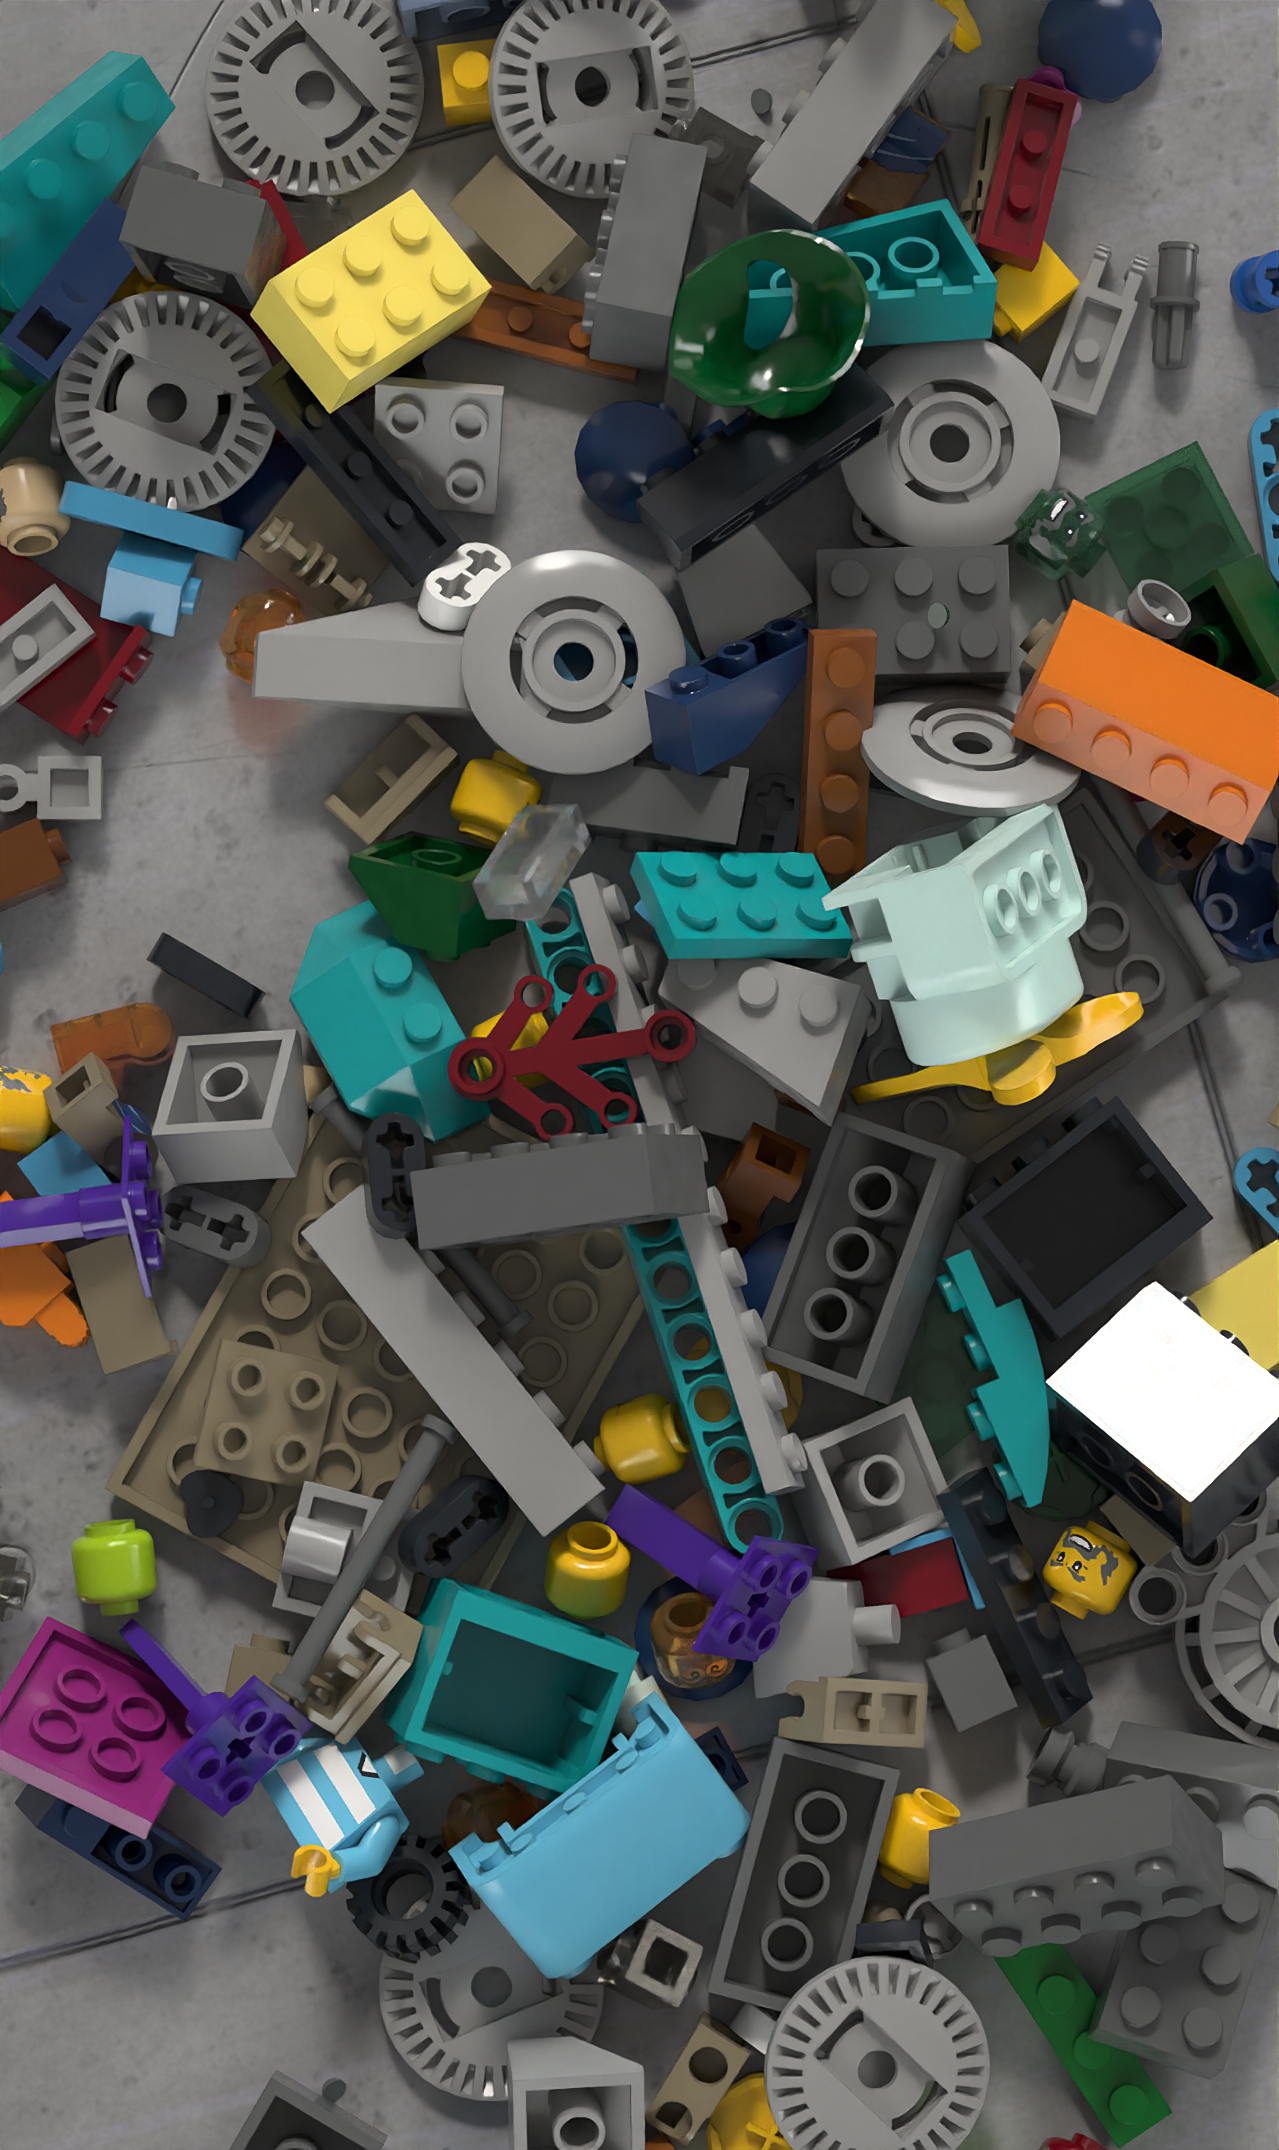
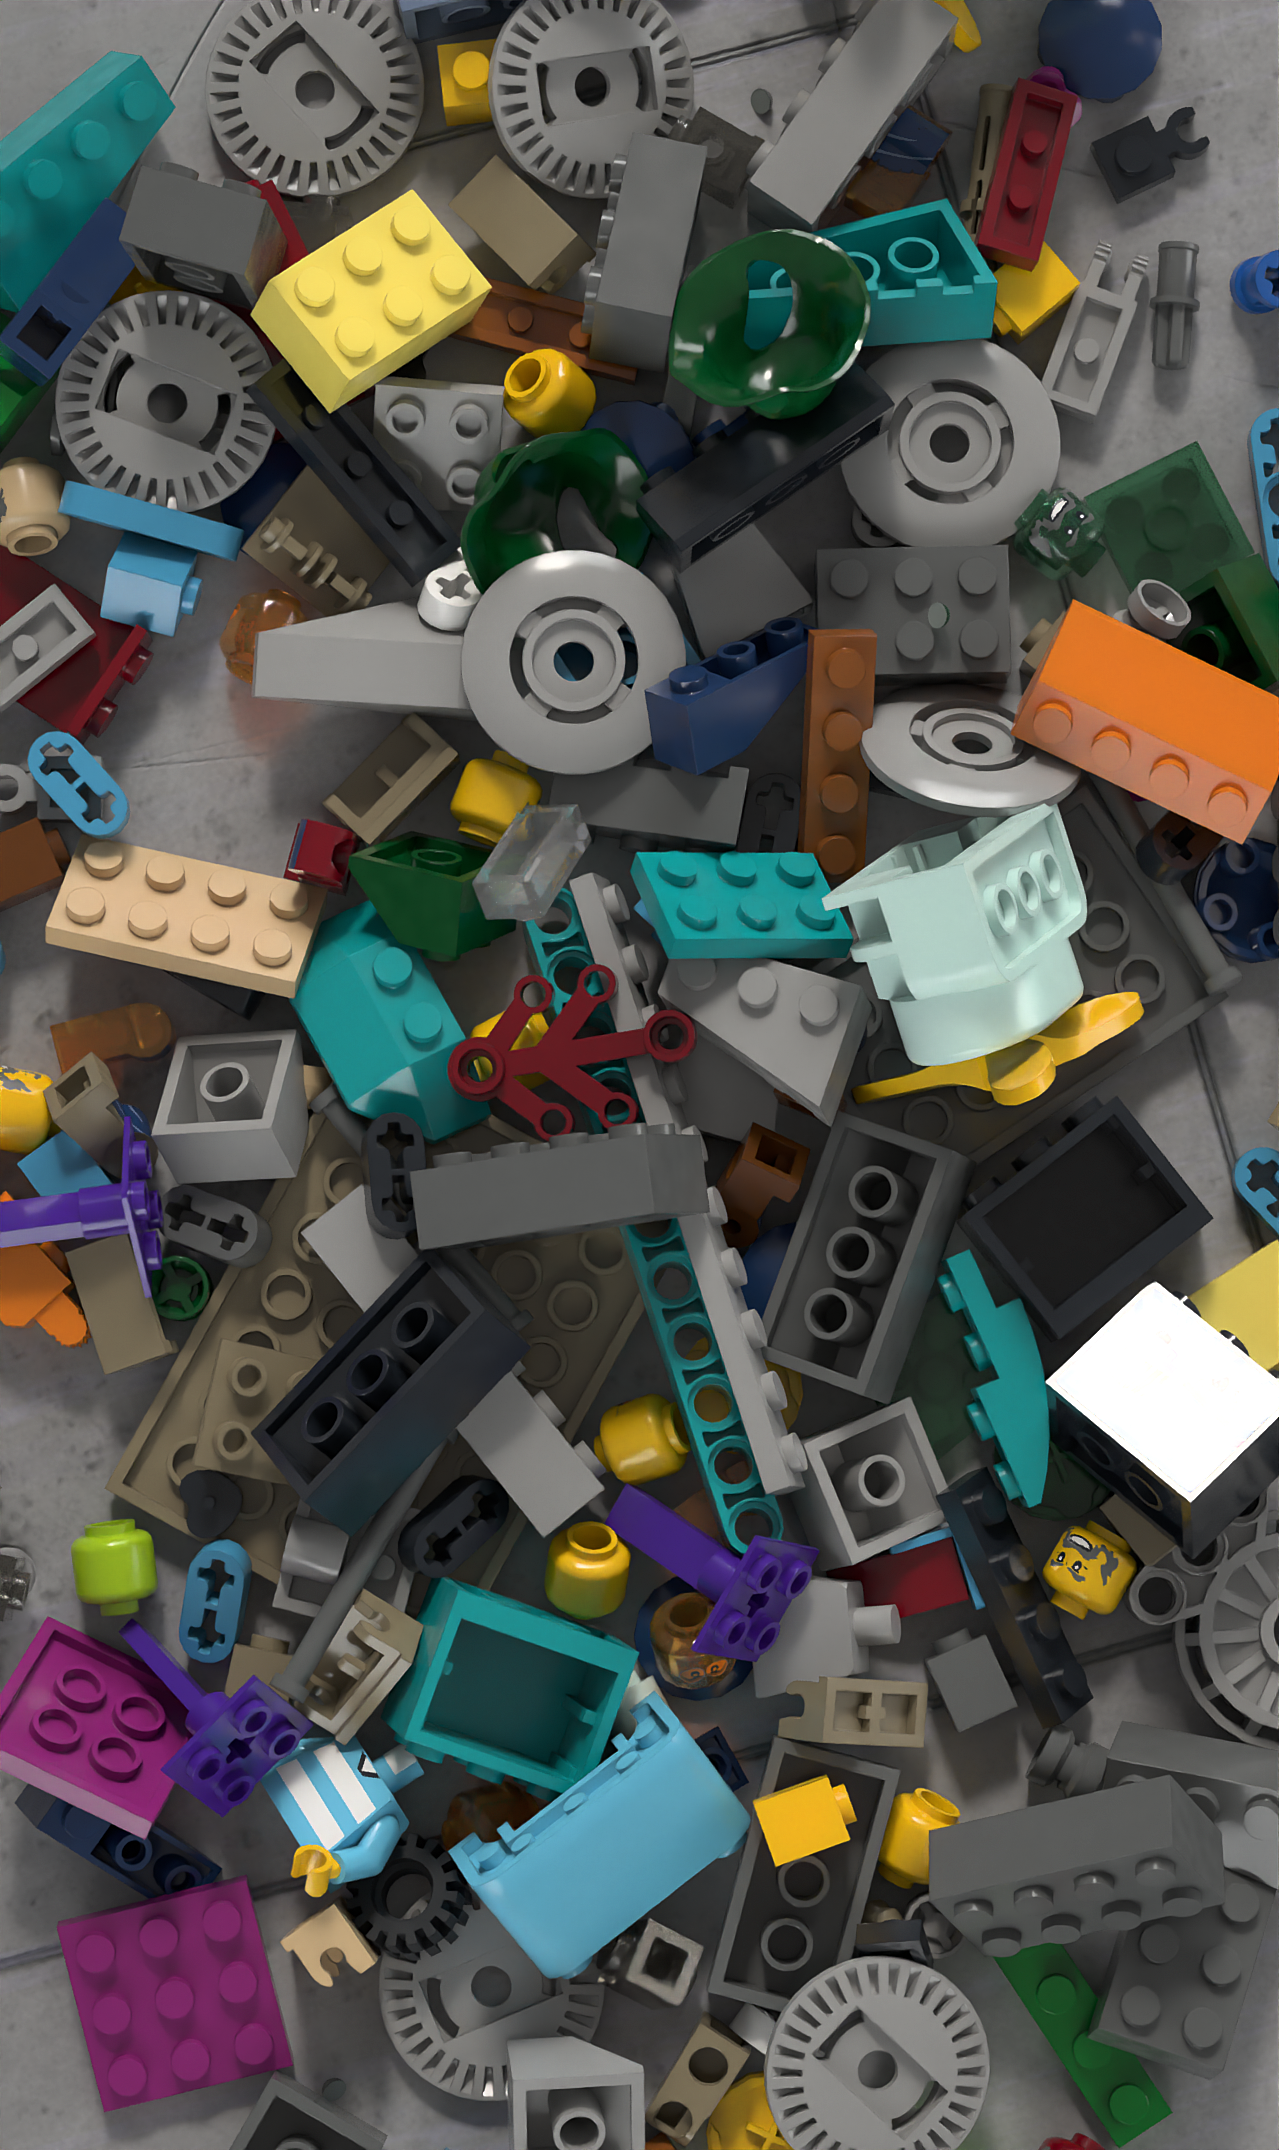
(68, 795): none -> dark azure beam
(175, 1284): none -> dark green wheel
(175, 1993): none -> magenta plate
(187, 916): none -> tan plate
(201, 1599): none -> dark azure beam
(321, 856): none -> dark red leg
(326, 1938): none -> tan hinge
(389, 1391): none -> black slope
(521, 496): none -> dark green piece
(548, 393): none -> yellow head
(804, 1818): none -> yellow brick
(1140, 157): none -> black plate

